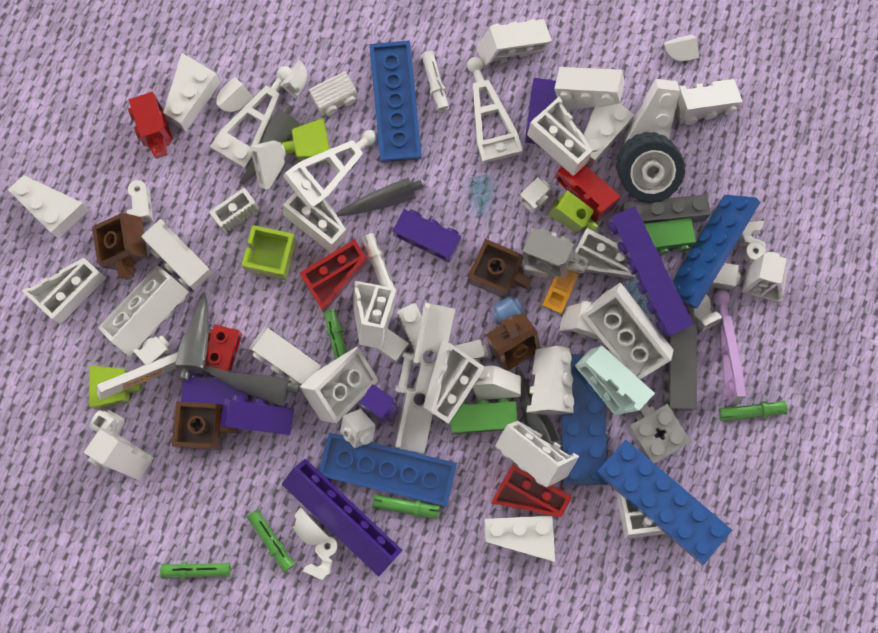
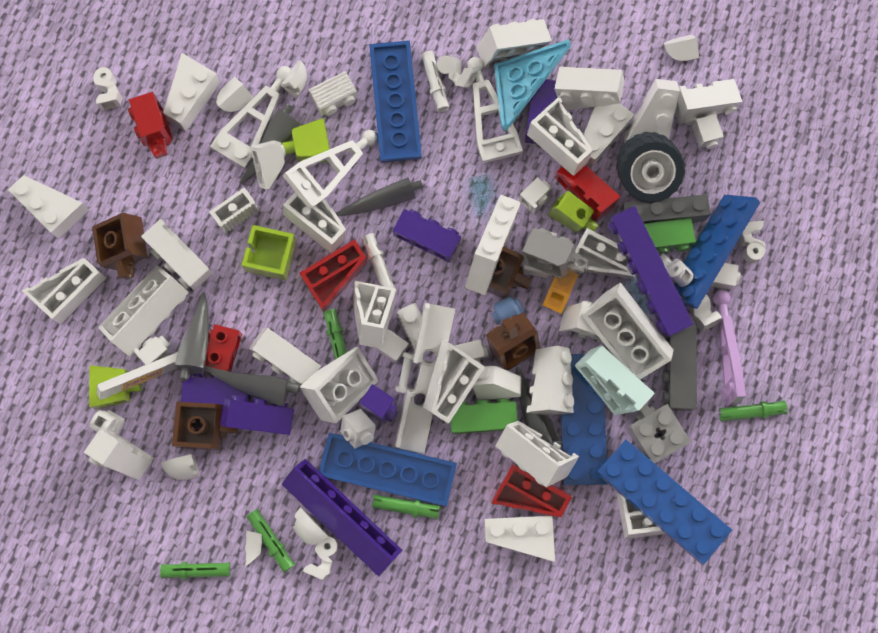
(106, 83): none -> white leg
(140, 201): white leg -> none
(182, 467): none -> white brick
(252, 546): none -> white sticker
(452, 66): none -> white leg
(491, 244): none -> white arch
(522, 77): none -> medium azure tile
(677, 271): none -> white leg
(707, 131): none -> white brick
(766, 277): white wedge -> none

